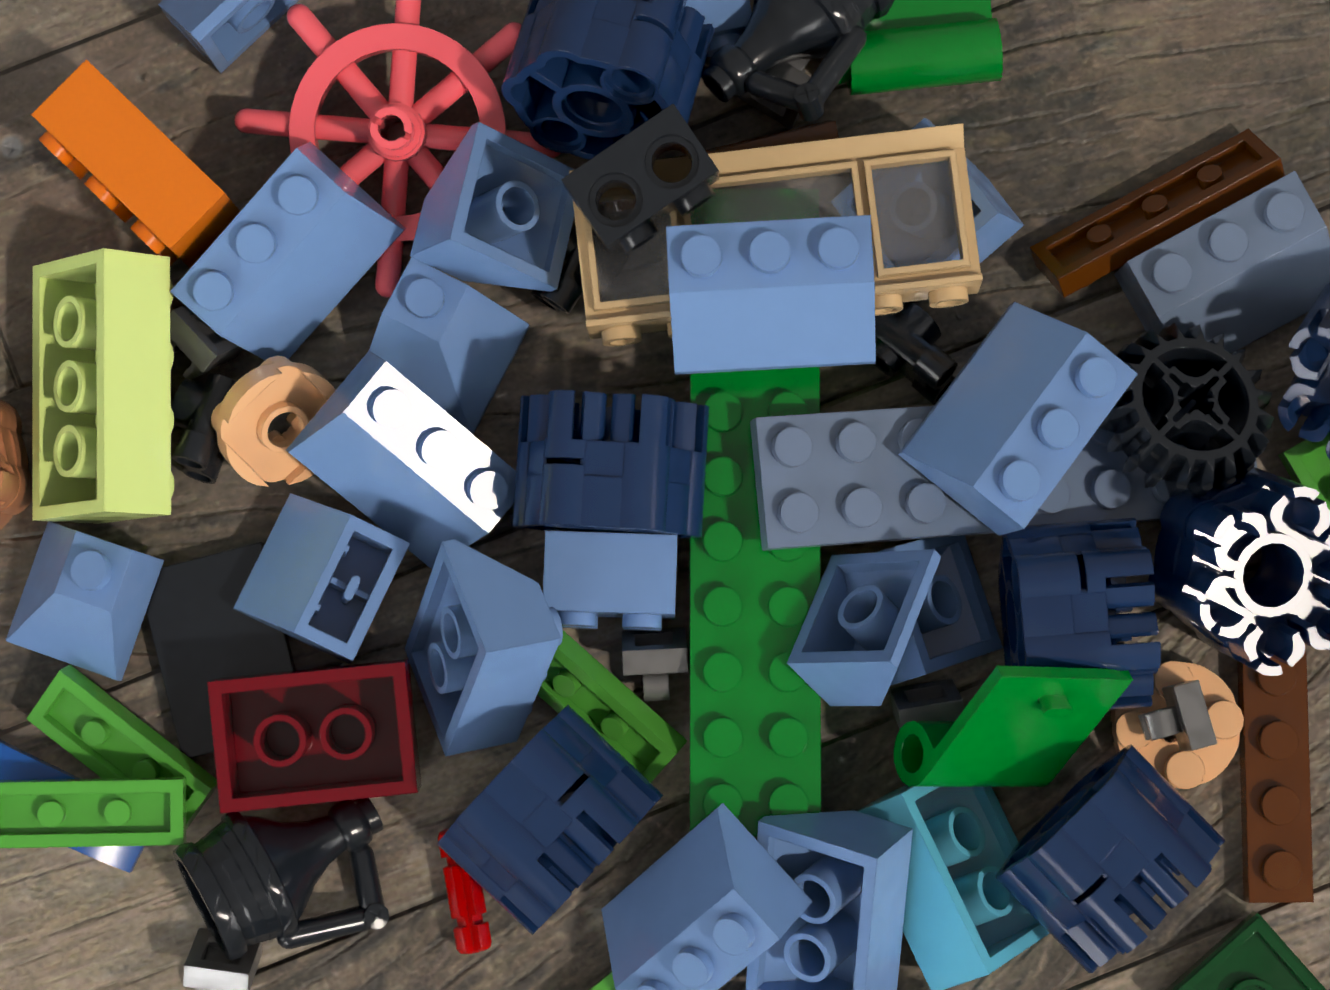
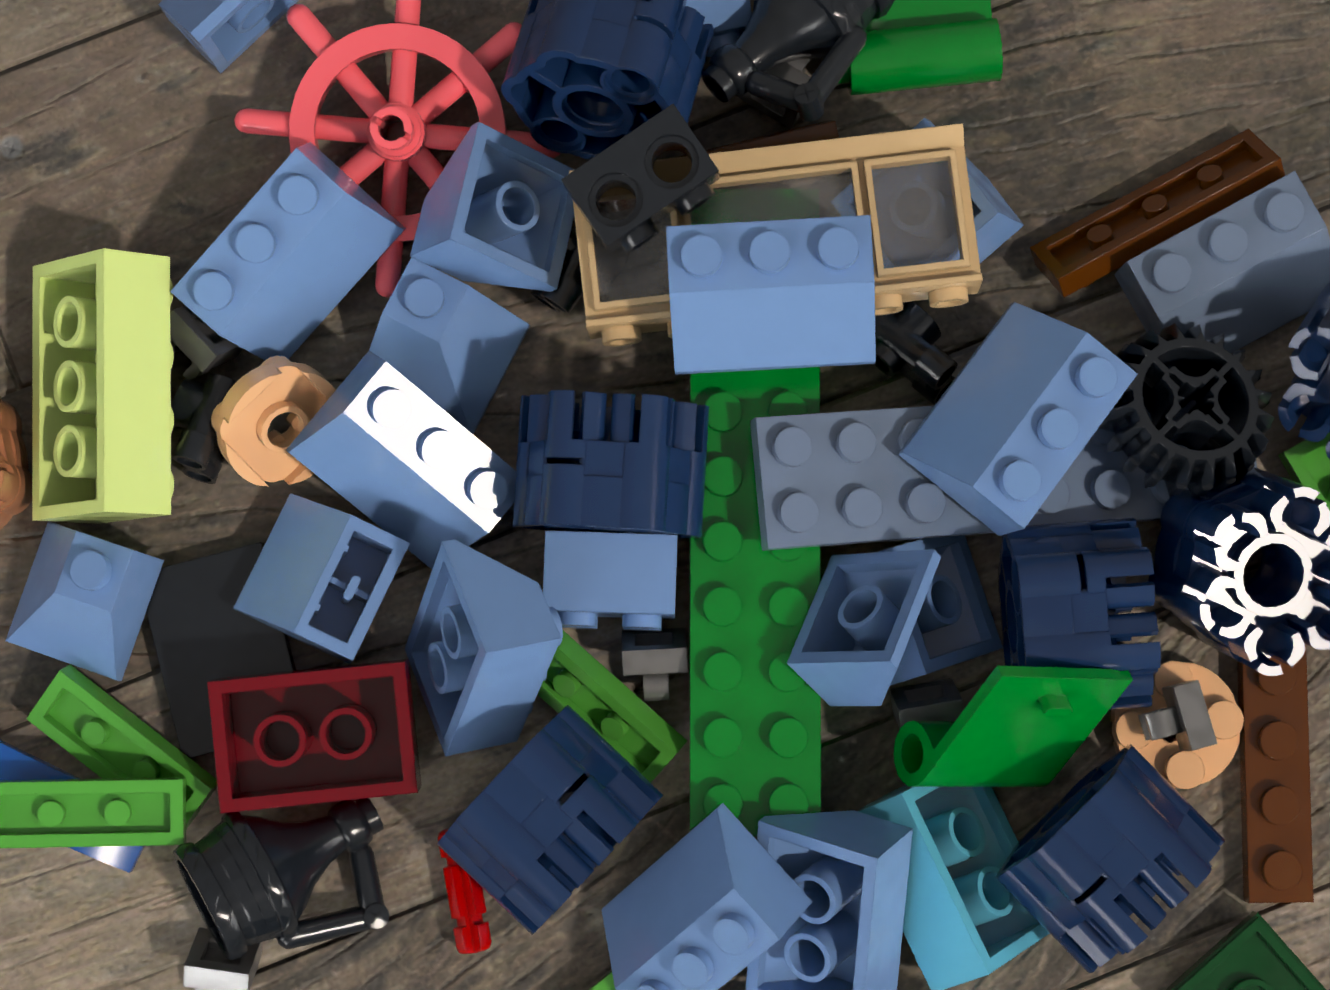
(133, 166): orange brick -> none

